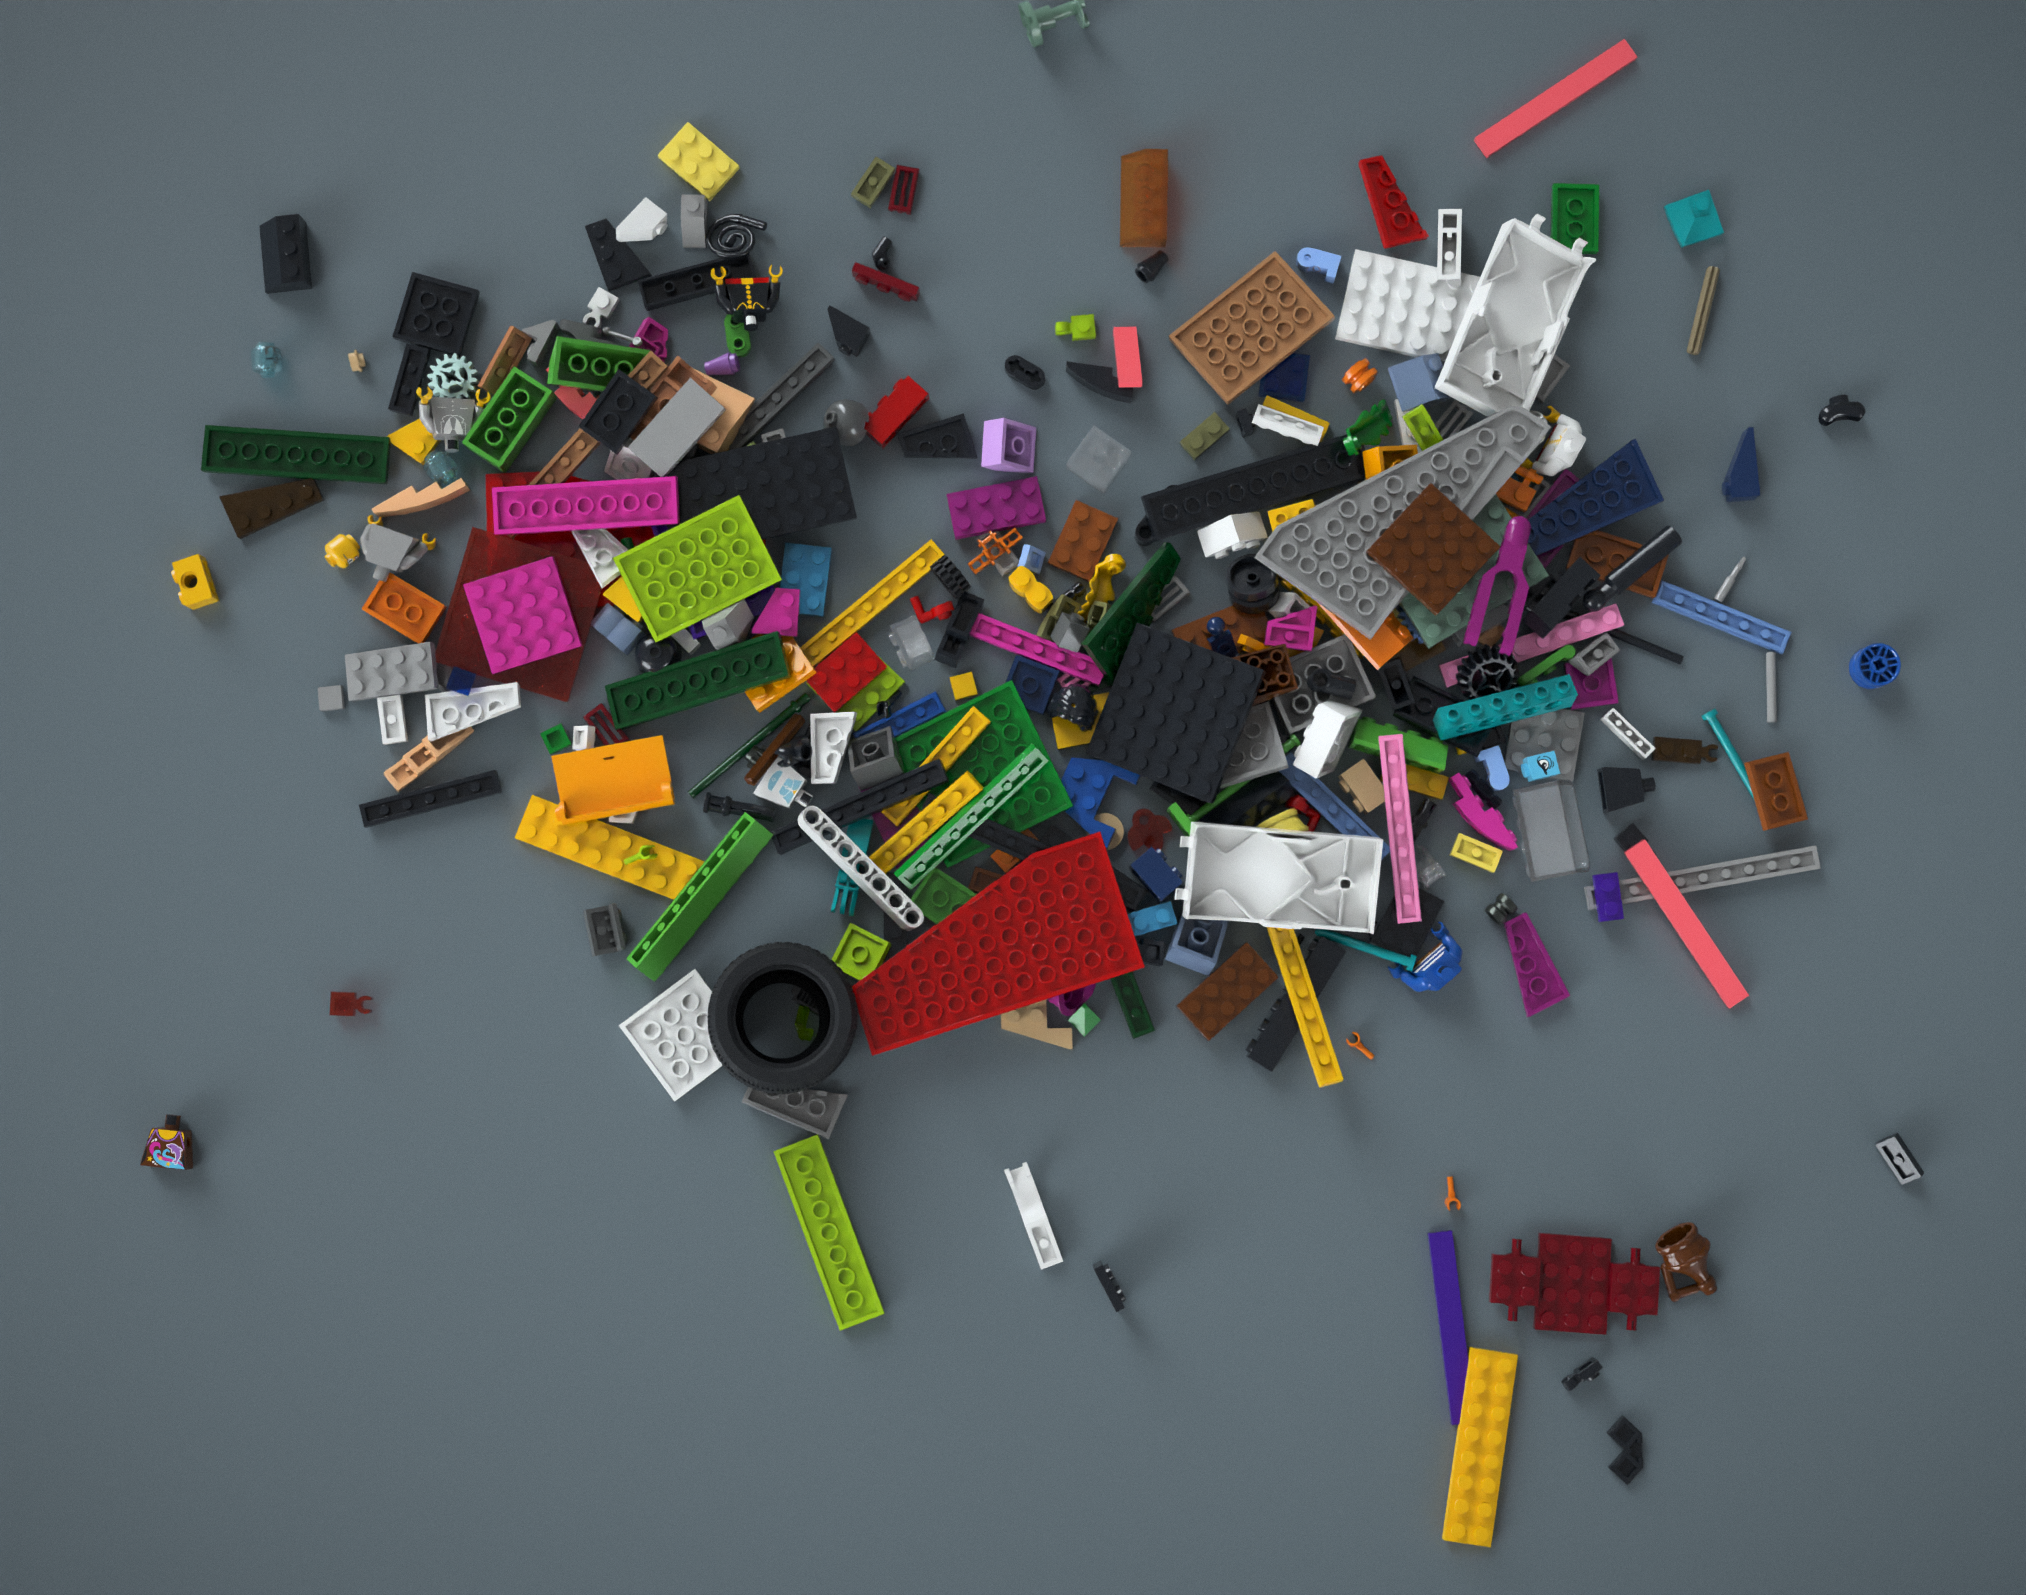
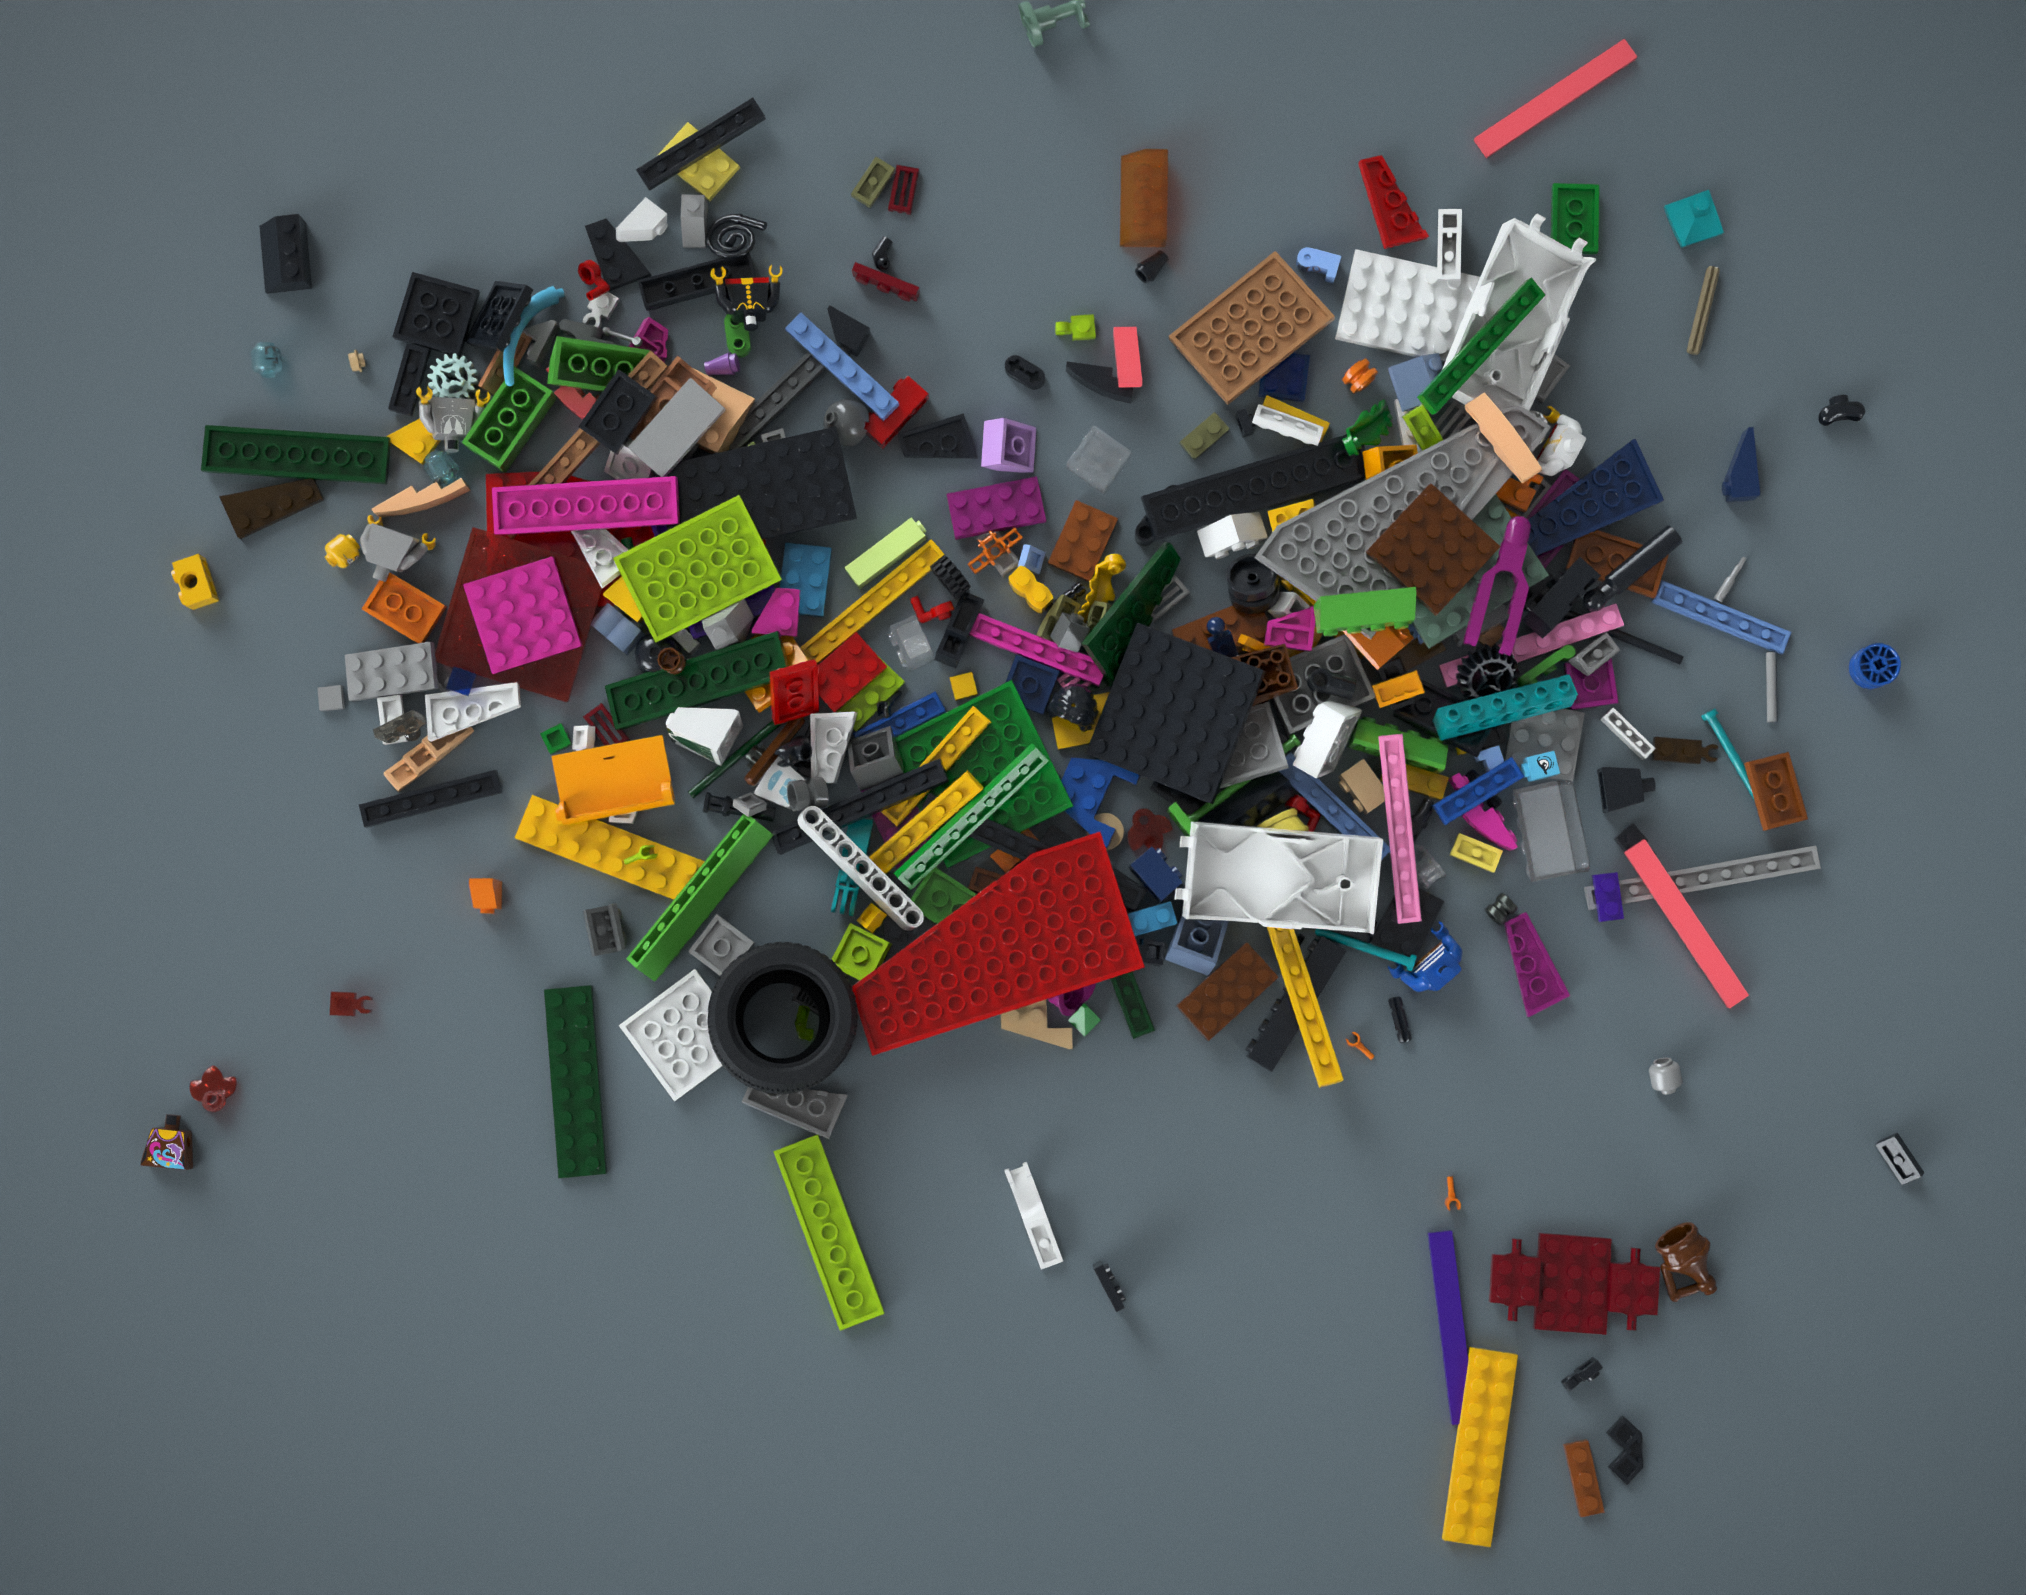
(213, 1085): none -> clear red plate
(406, 725): none -> clear smoke plate
(486, 894): none -> orange slope
(499, 315): none -> black plate
(538, 302): none -> medium azure animal
(575, 1081): none -> dark green plate
(591, 273): none -> red plate
(668, 657): none -> reddish brown wheel
(701, 144): none -> black plate
(705, 731): none -> white slope
(720, 945): none -> light grey plate
(749, 804): none -> light grey tile
(794, 691): none -> red plate
(808, 793): none -> dark grey wheel
(842, 366): none -> medium blue plate
(871, 918): none -> yellow plate
(886, 552): none -> yellowish green brick
(1365, 610): none -> bright green slope
(1398, 688): none -> light orange plate
(1399, 1019): none -> black axle
(1478, 791): none -> blue tile
(1481, 346): none -> green plate
(1503, 437): none -> light nougat slope
(1583, 1478): none -> dark orange plate
(1665, 1075): none -> light grey head

